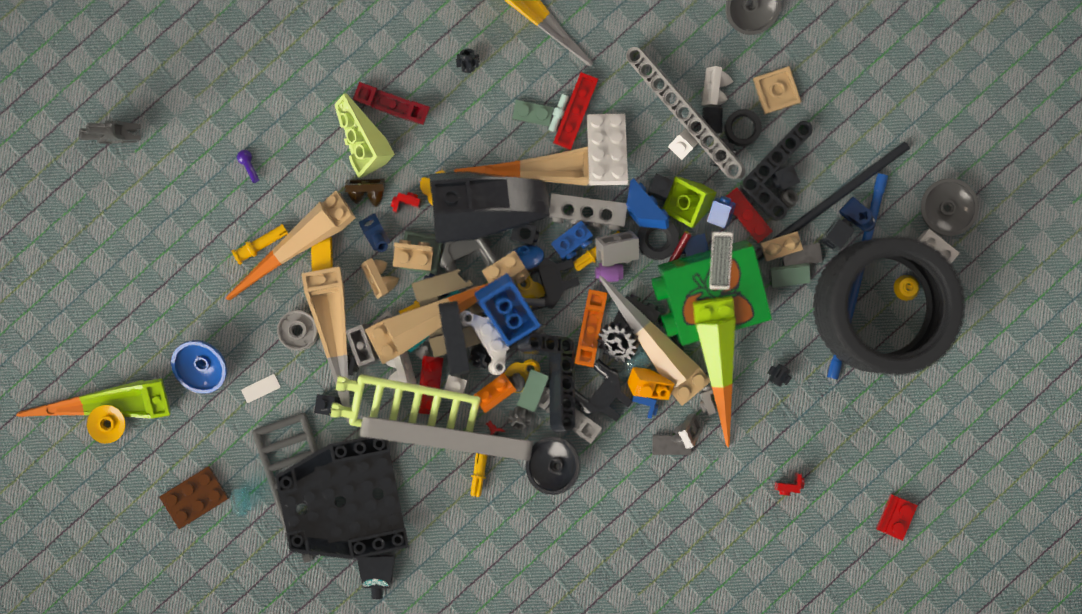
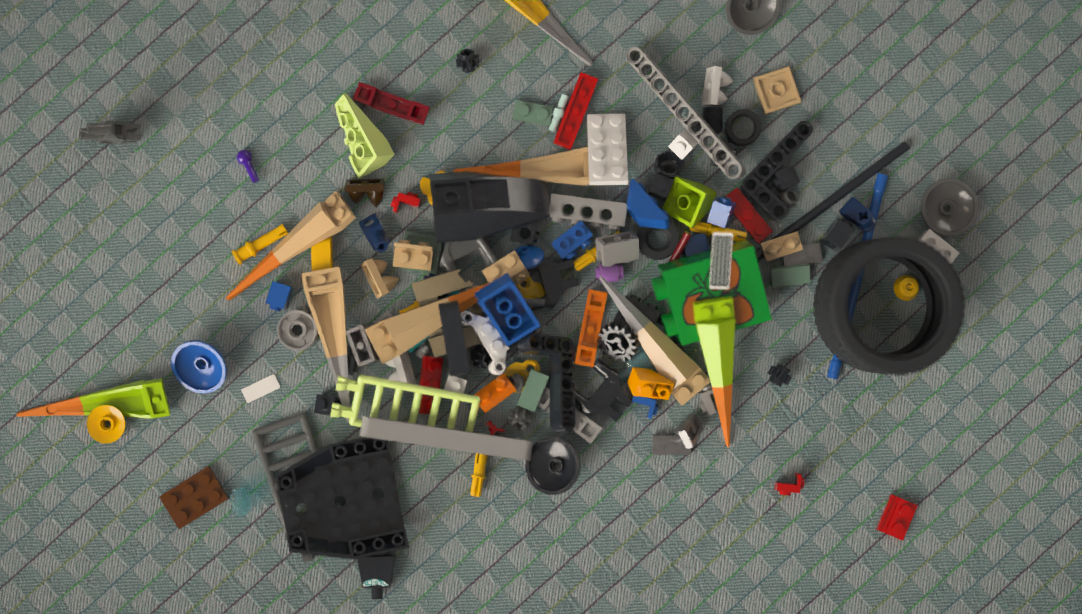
(279, 296): none -> blue brick
(668, 165): none -> black hair
(709, 228): none -> yellow axle

